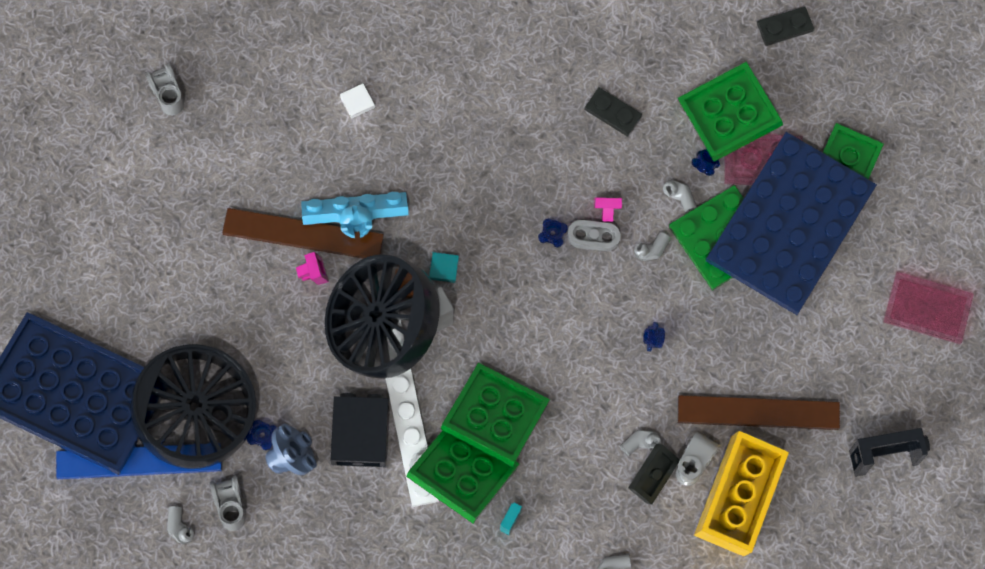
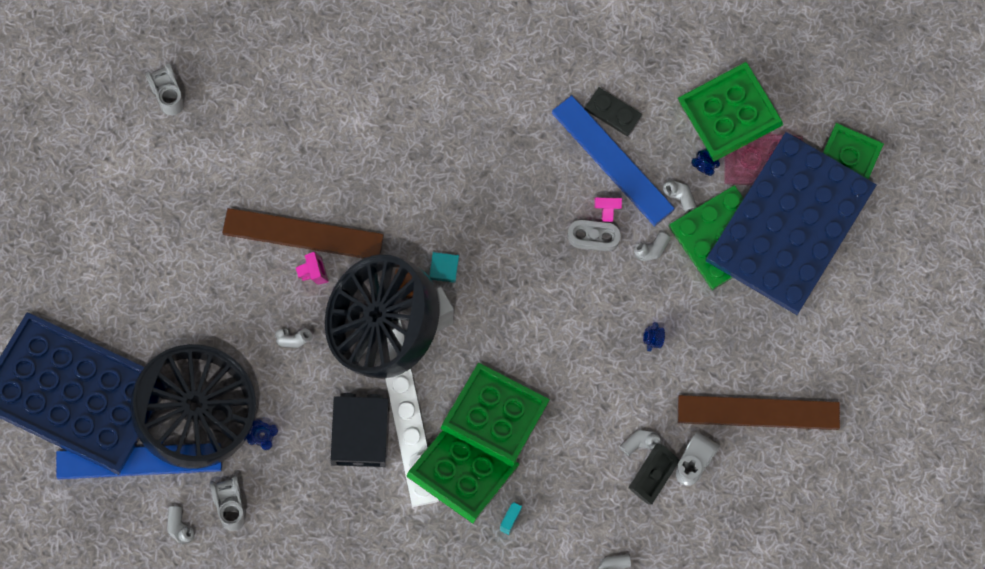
(290, 451): sand blue plate -> none
(293, 341): none -> light grey arm
(354, 212): medium azure plate -> none
(357, 101): white tile -> none
(553, 225): clear blue plate -> none
(613, 160): none -> blue tile
(741, 493): yellow brick -> none
(785, 26): pearl dark grey plate -> none
(869, 447): black panel -> none
(928, 308): clear pink tile -> none

